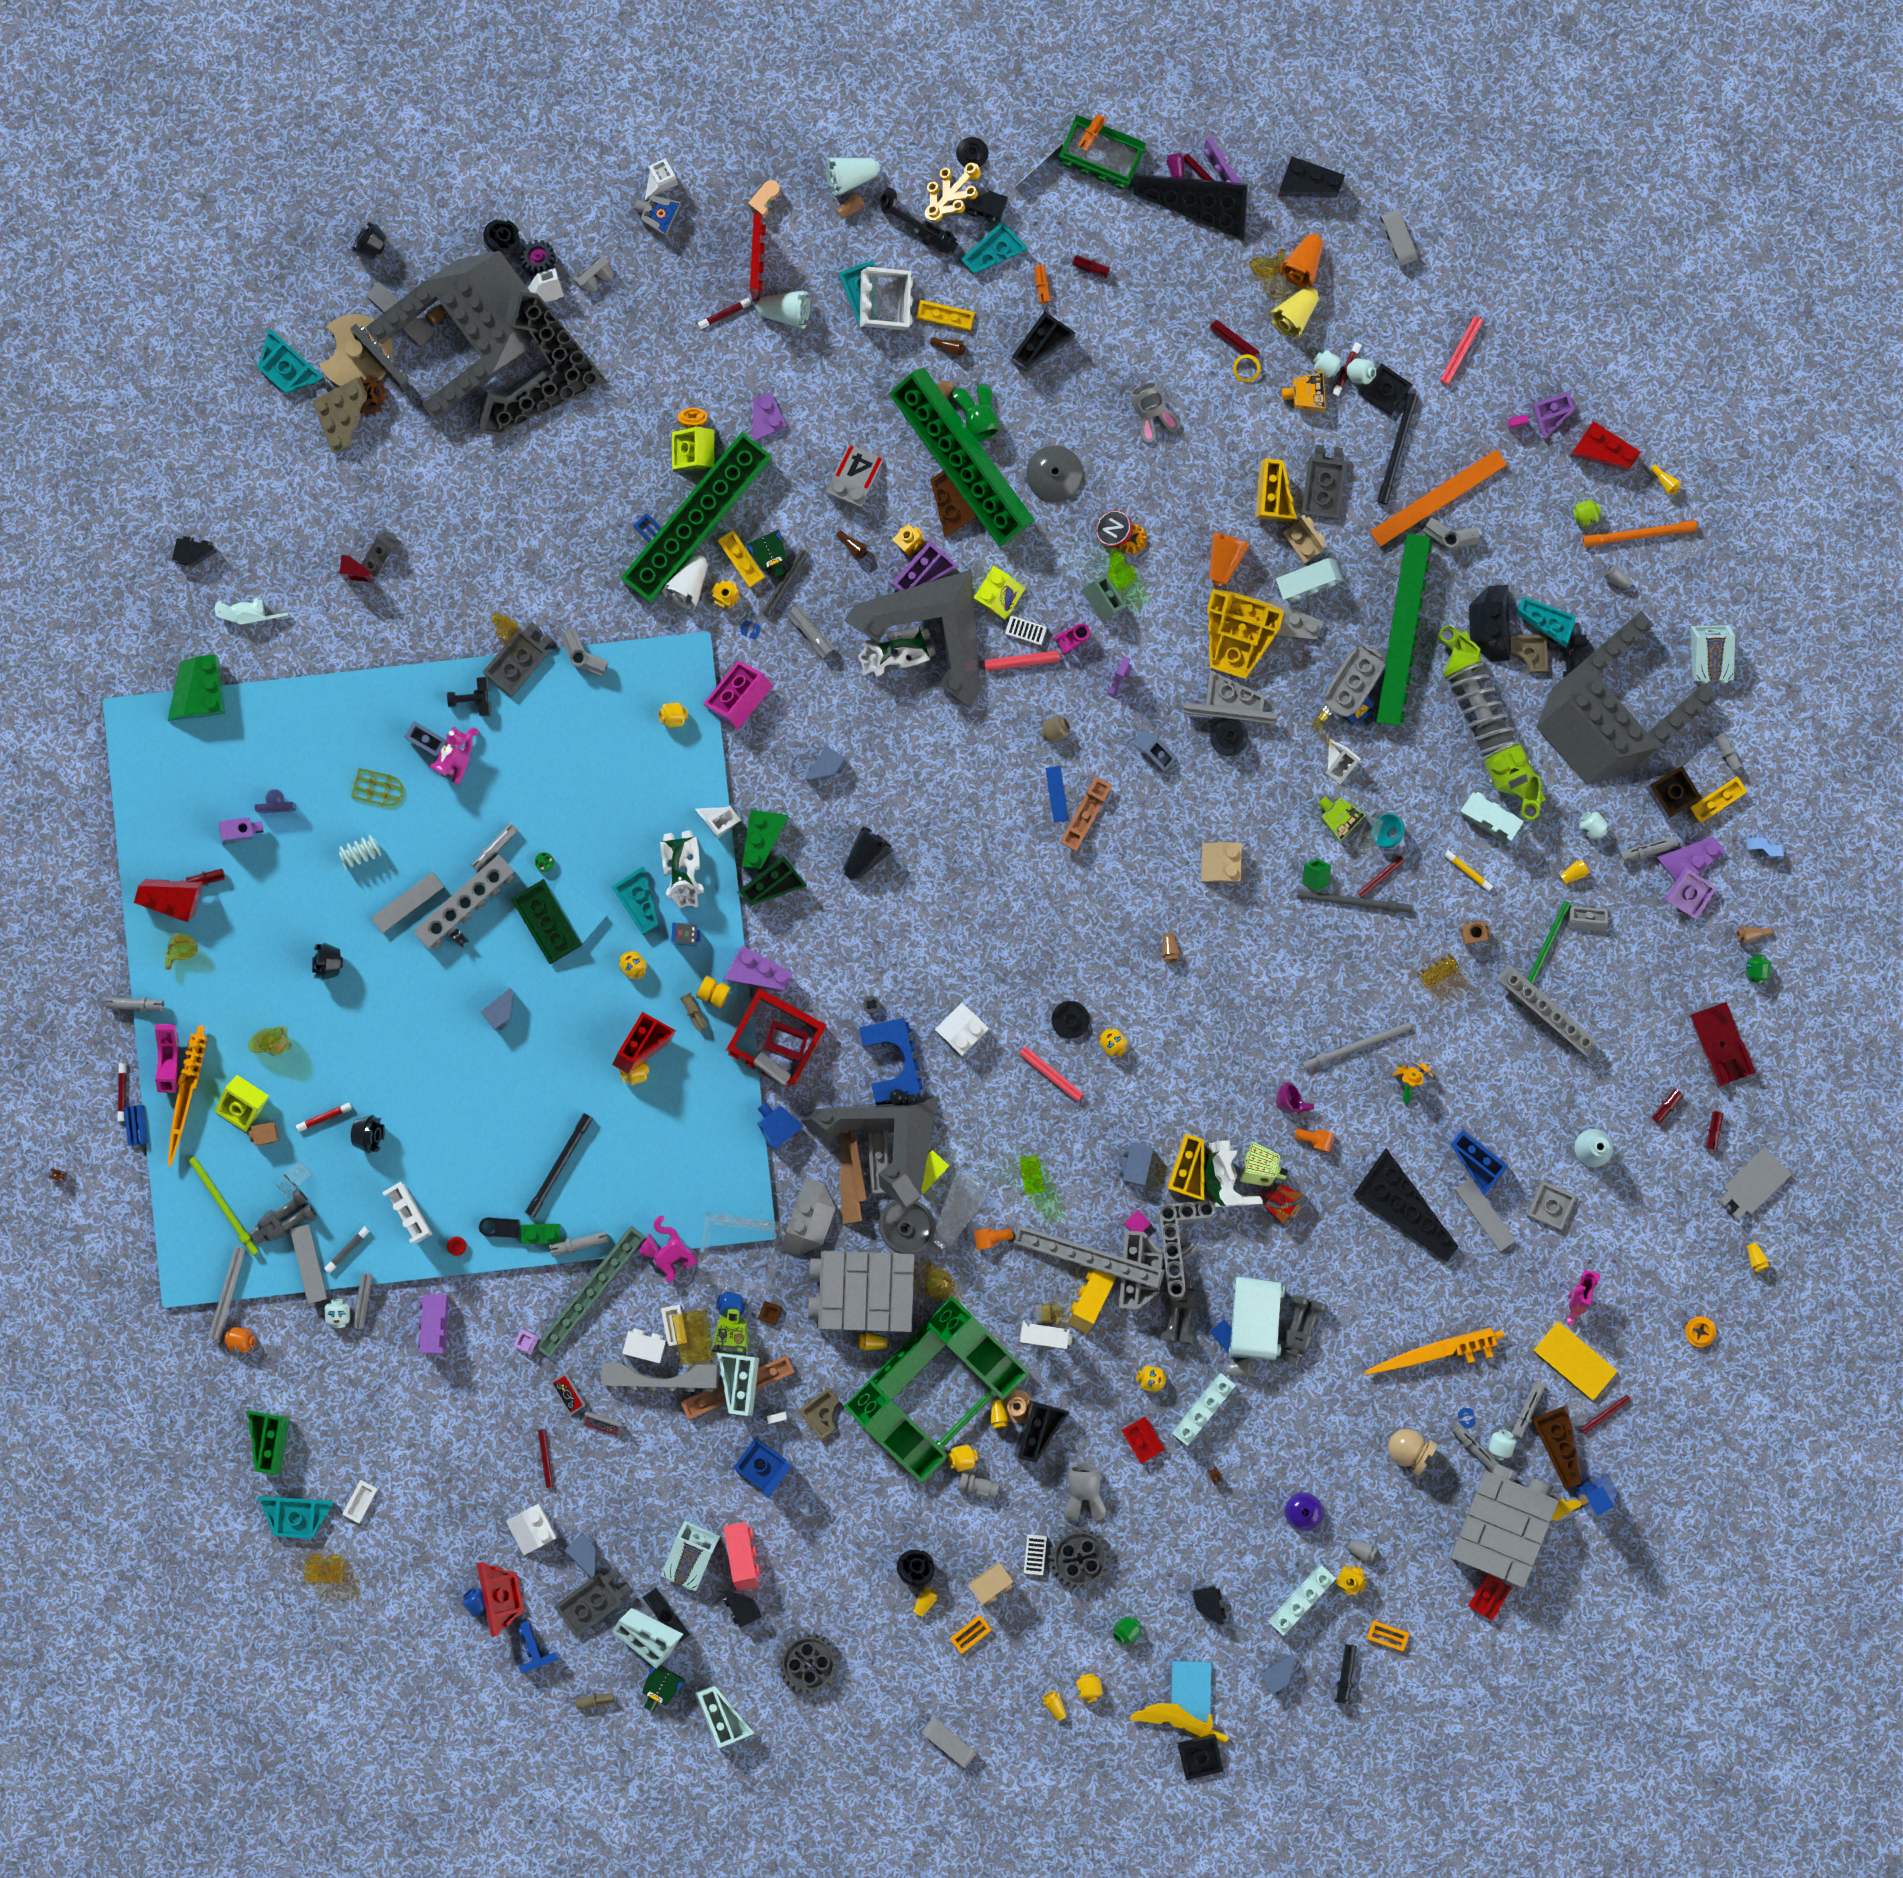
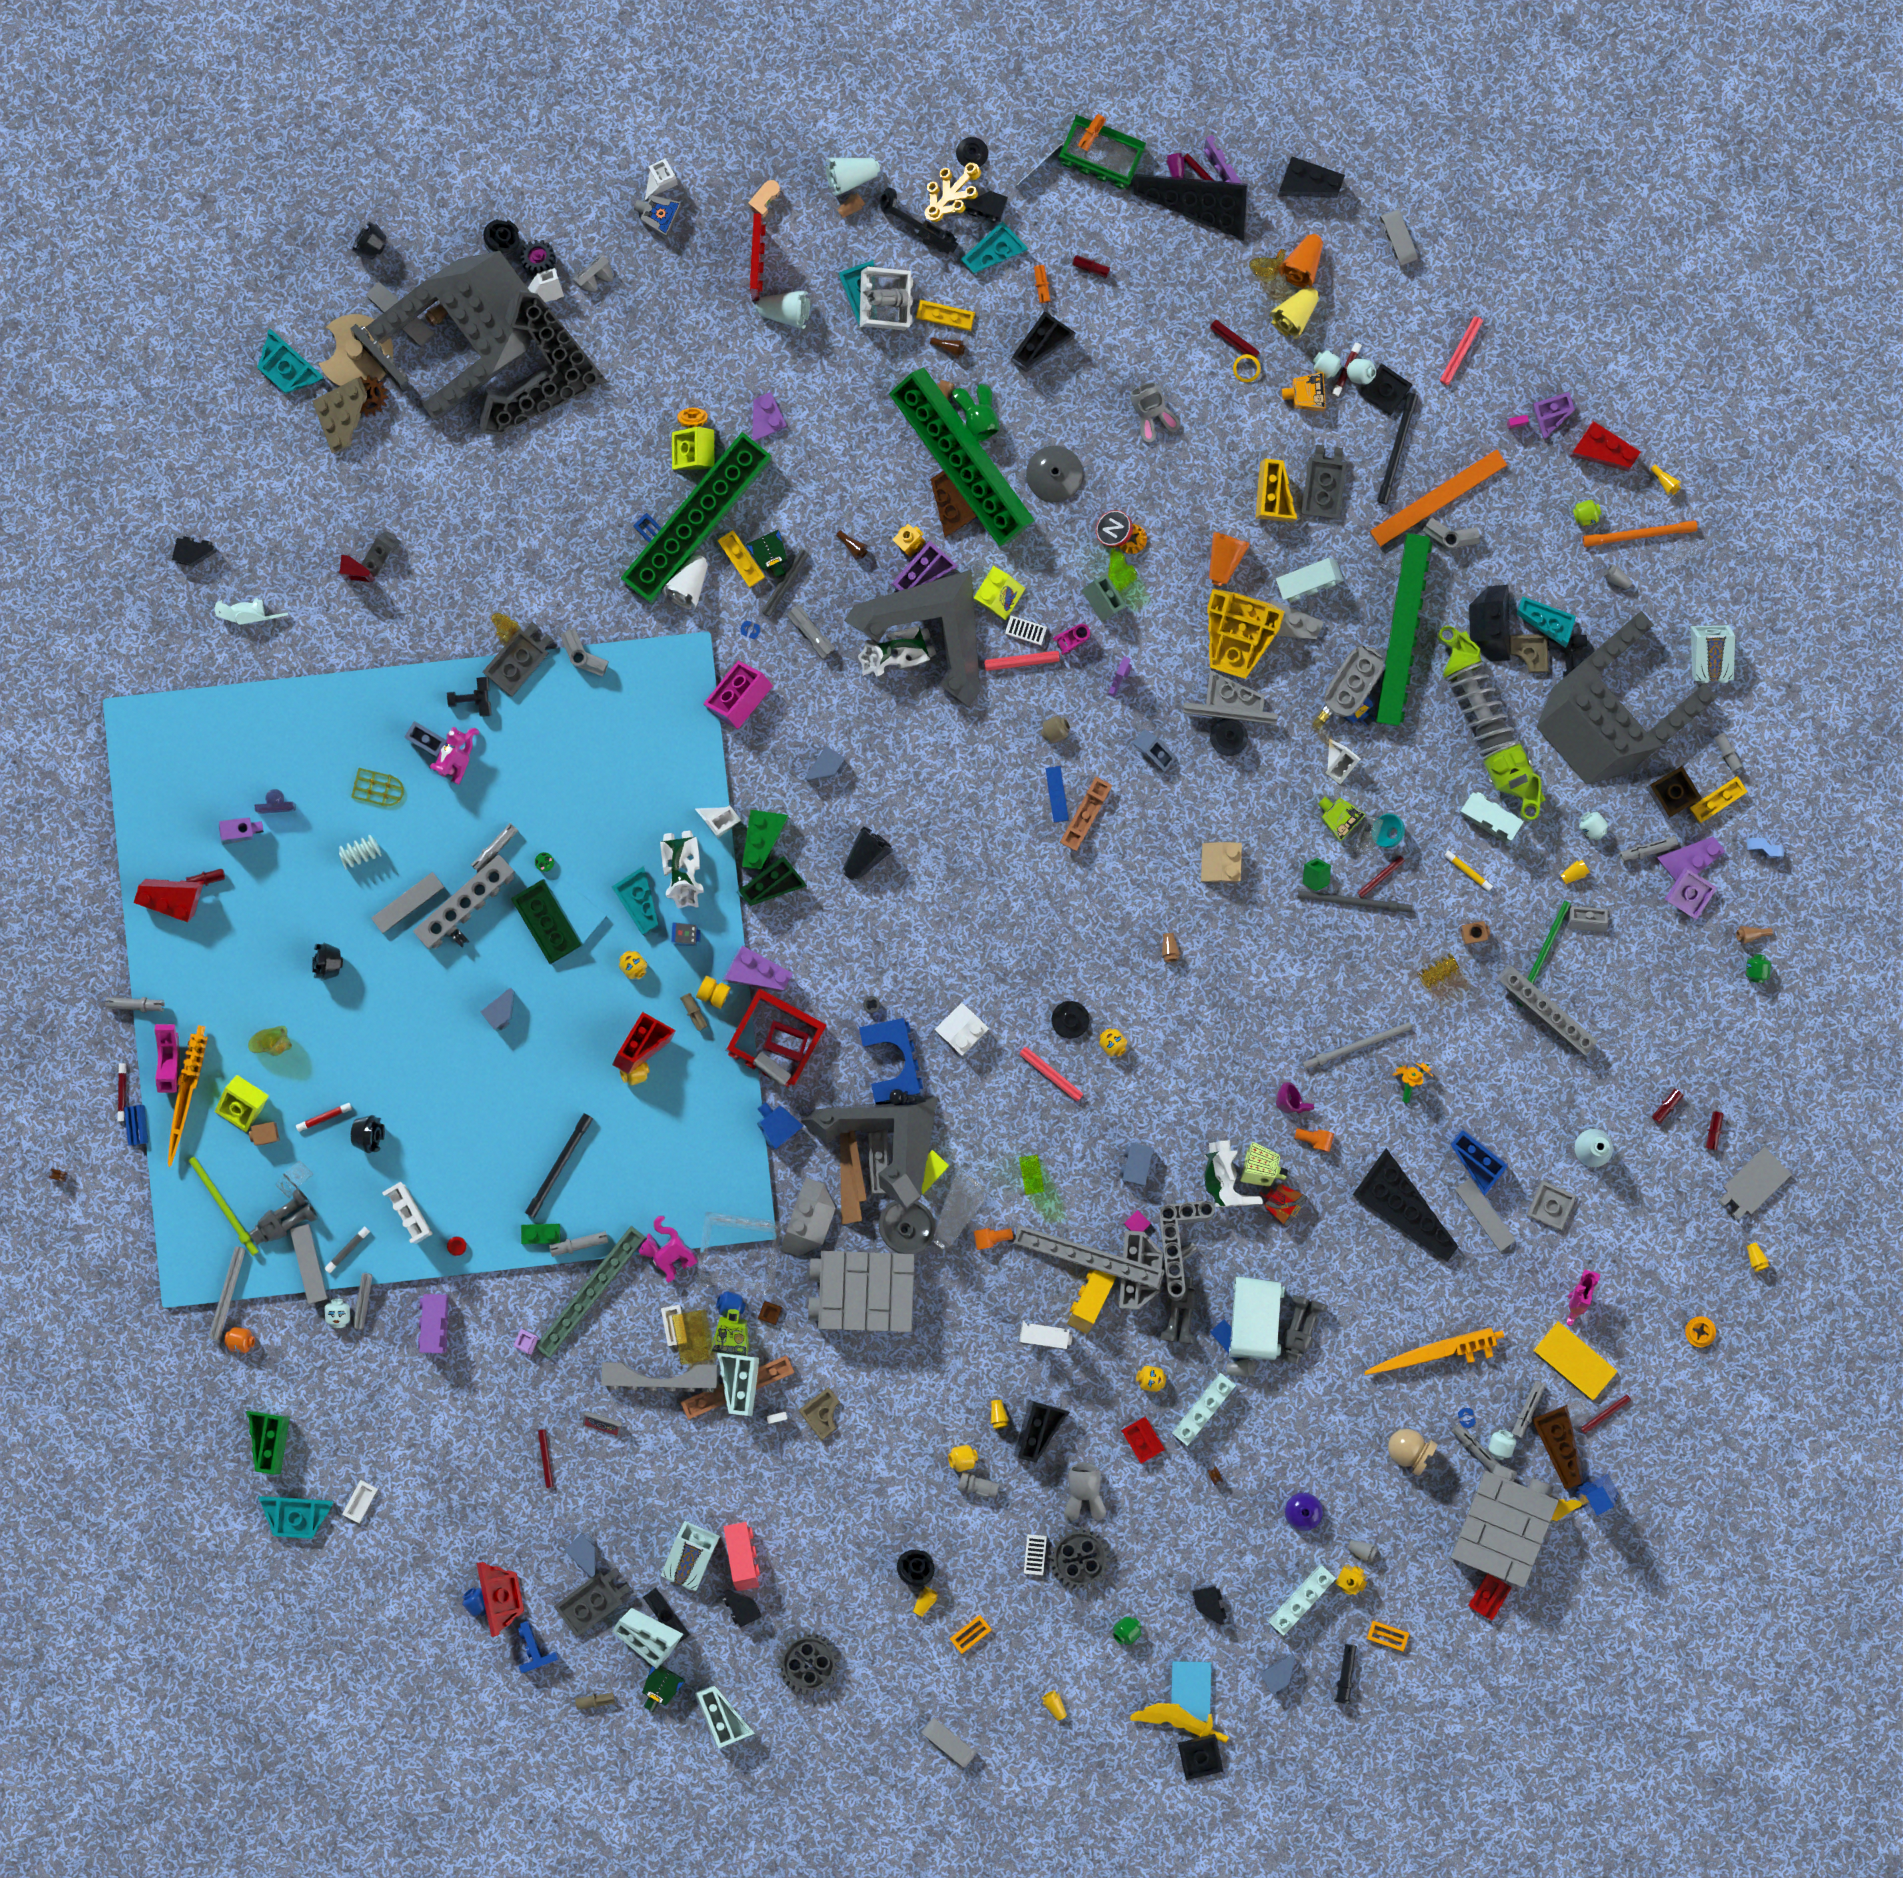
(180, 948): clear yellow hat -> none
(198, 689): green wedge -> none
(313, 1570): clear yellow brick -> none
(504, 1227): black piece -> none
(531, 1529): white slope -> none
(568, 1393): slope -> none
(644, 1346): white piece -> none
(672, 715): yellow head -> none
(724, 313): dark red bar -> none
(729, 600): yellow brick -> none
(774, 1470): blue bracket -> none
(854, 477): light grey slope -> none
(871, 1342): yellow cone -> none
(885, 297): none -> light grey axle
(891, 1426): green brick -> none
(938, 1282): clear yellow hat -> none
(991, 1583): tan brick -> none
(1020, 1397): light nougat piece -> none
(1047, 1313): clear yellow piece -> none
(1089, 1688): yellow head -> none
(1188, 1168): yellow wedge -> none
(1305, 539): tan bracket -> none
(1725, 1062): dark red piece -> none

